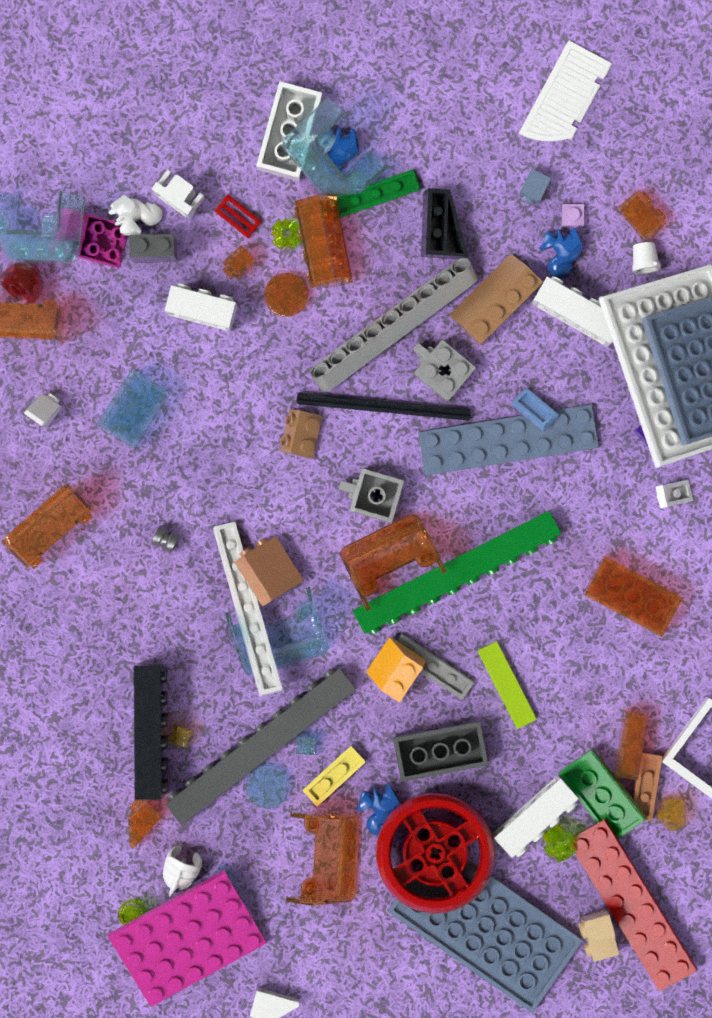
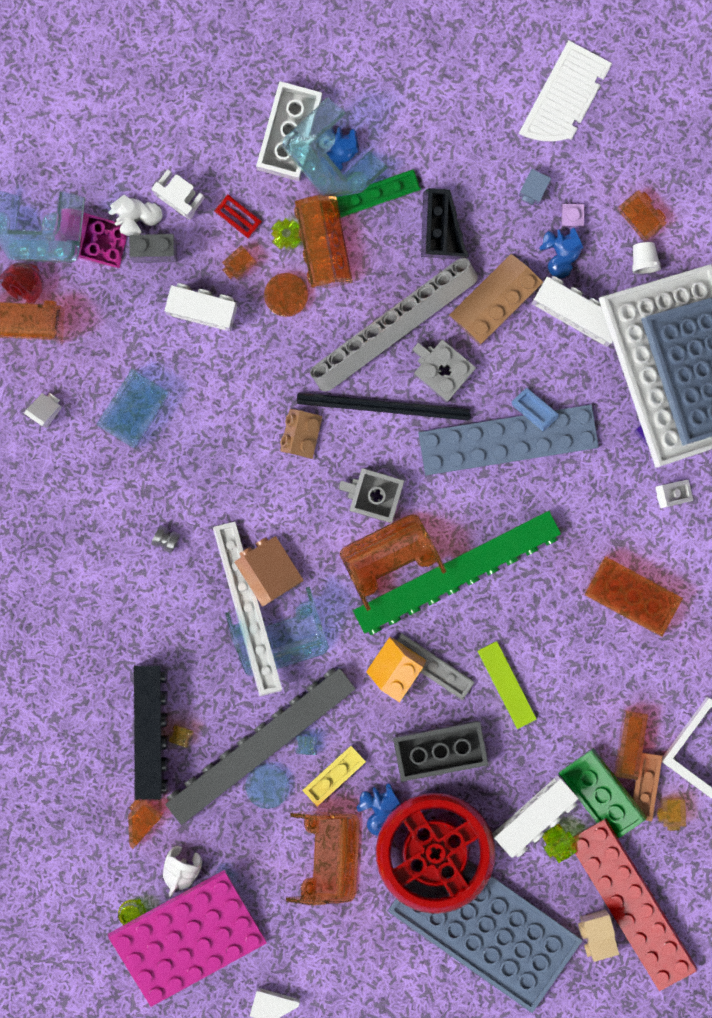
(48, 525): clear orange windscreen -> none

